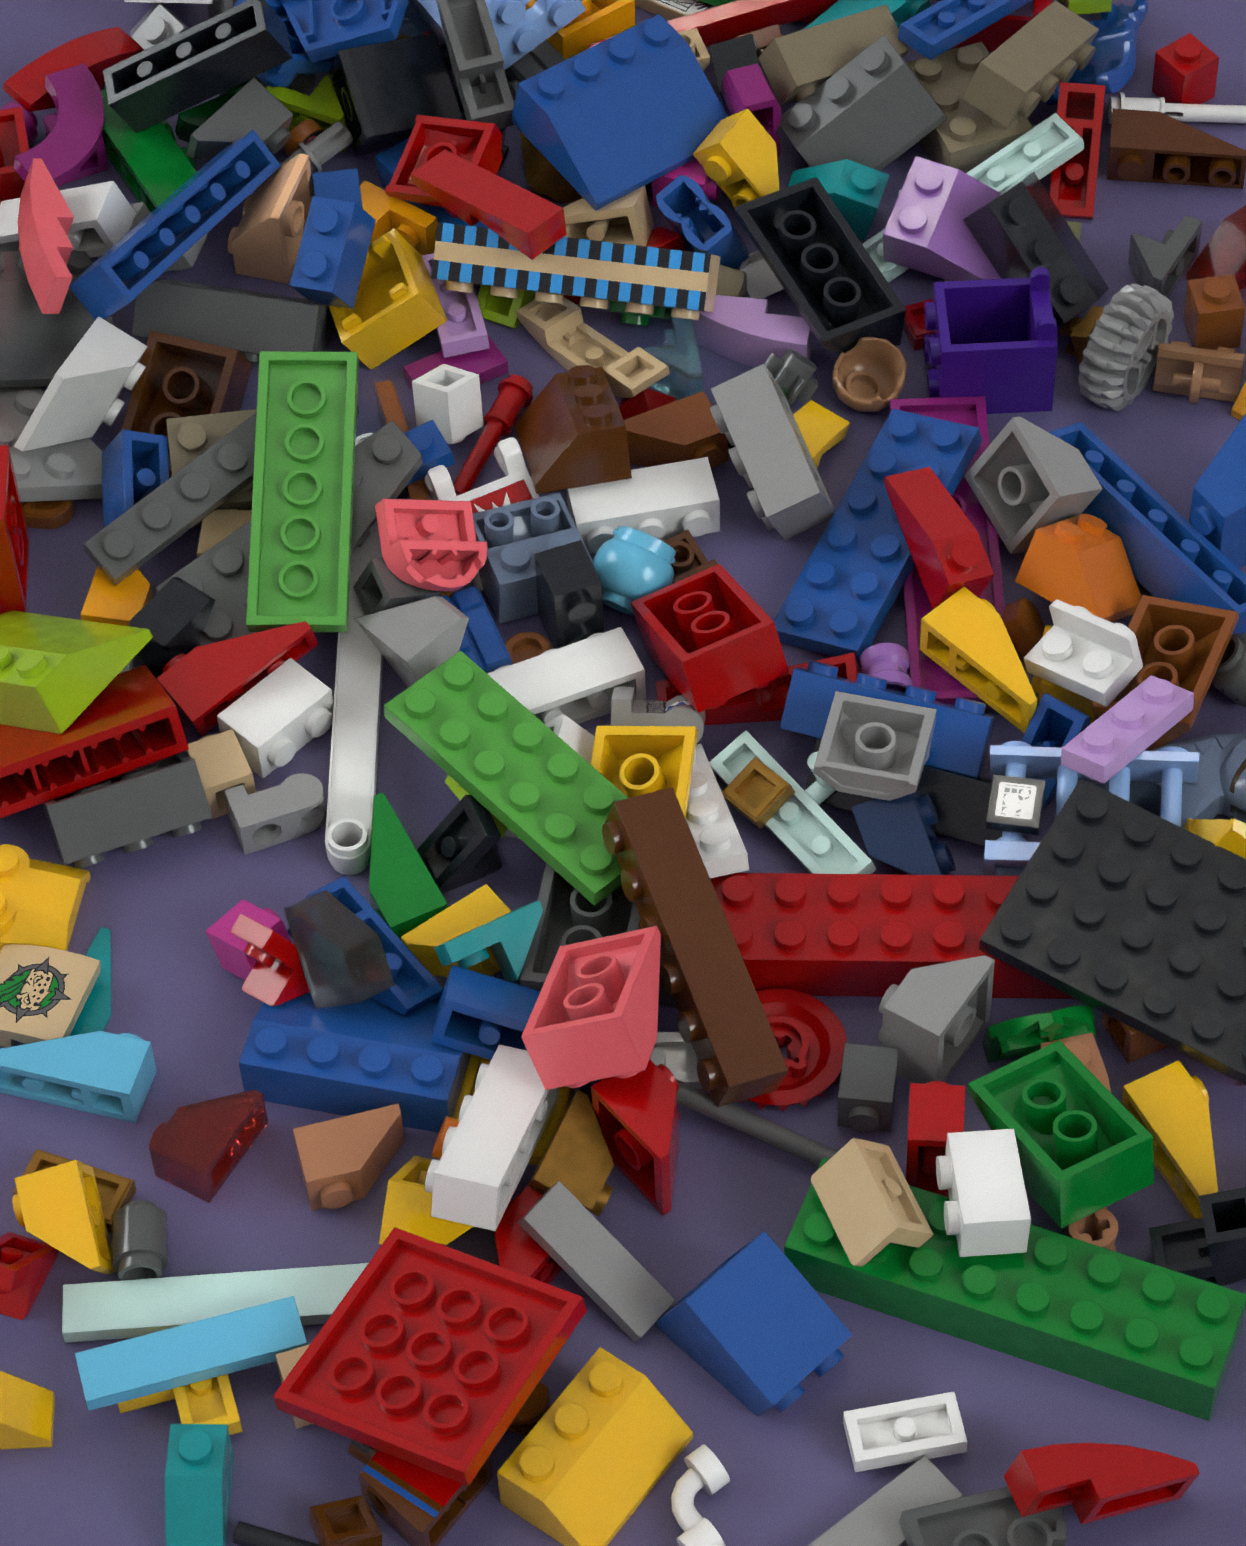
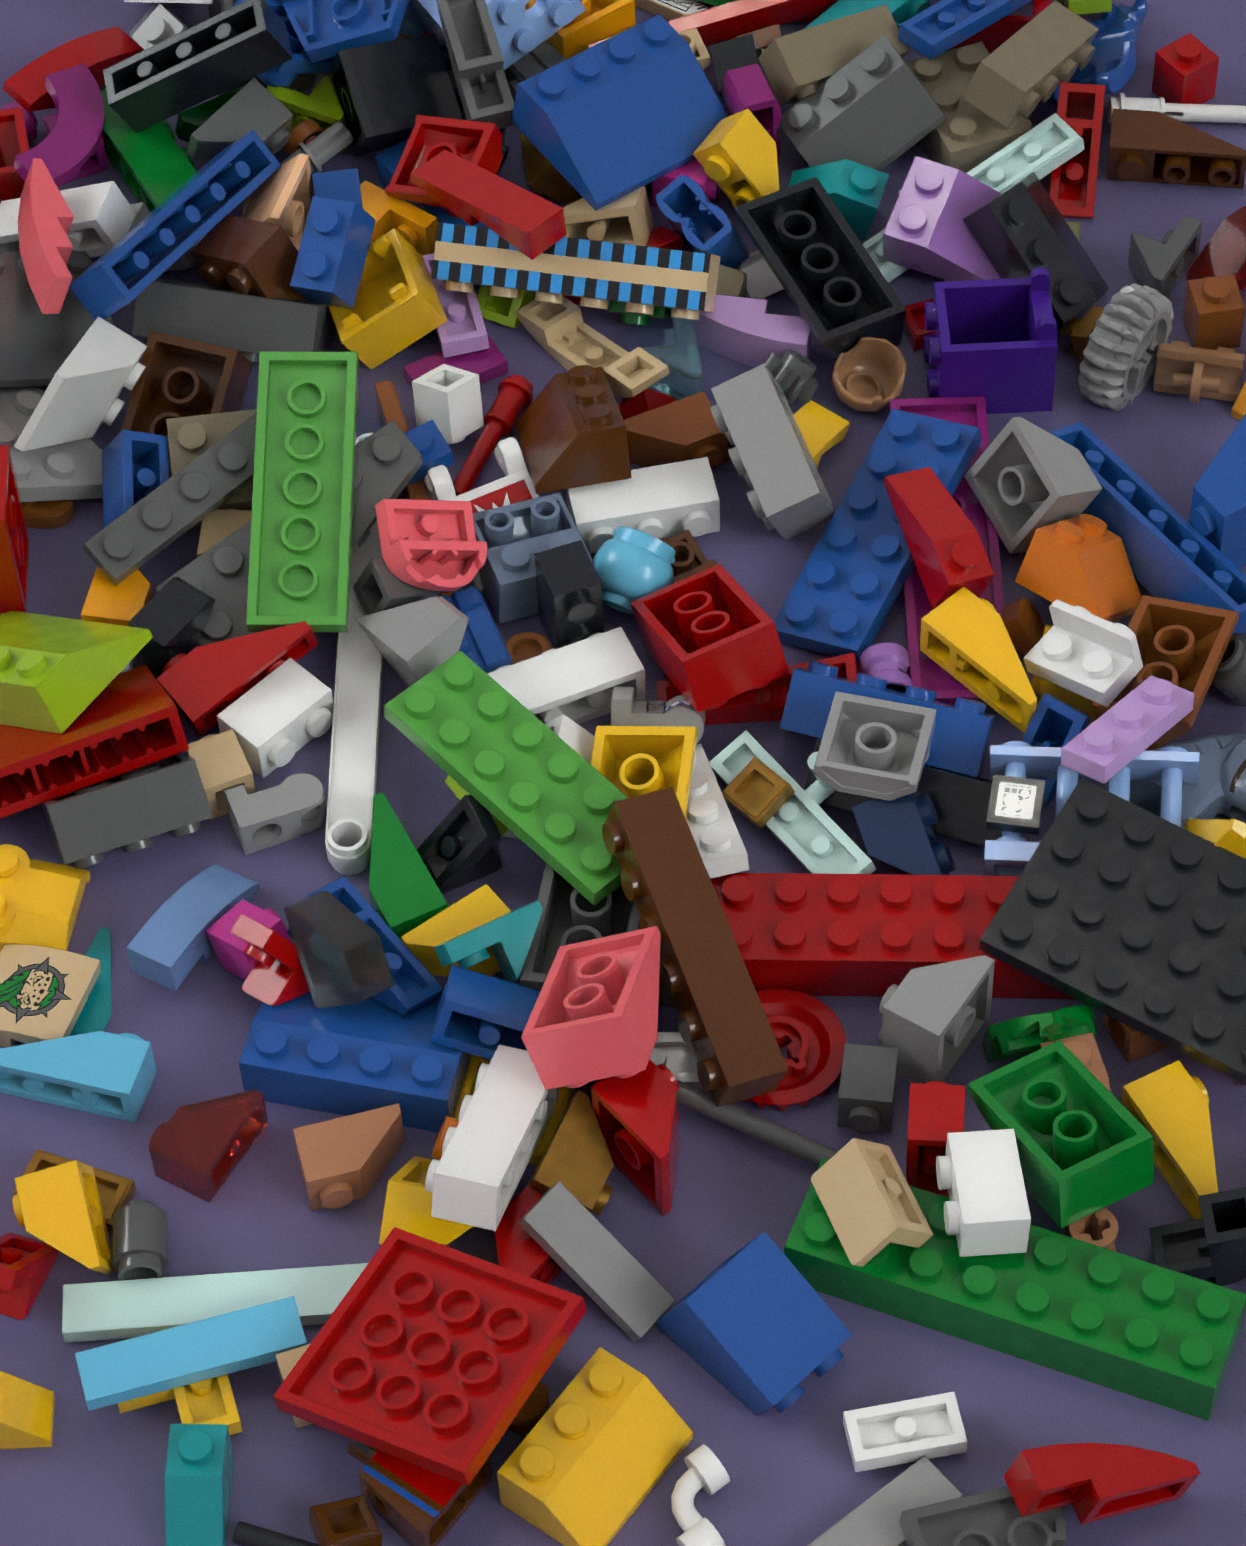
(176, 932): none -> medium blue slope
(248, 258): none -> reddish brown slope

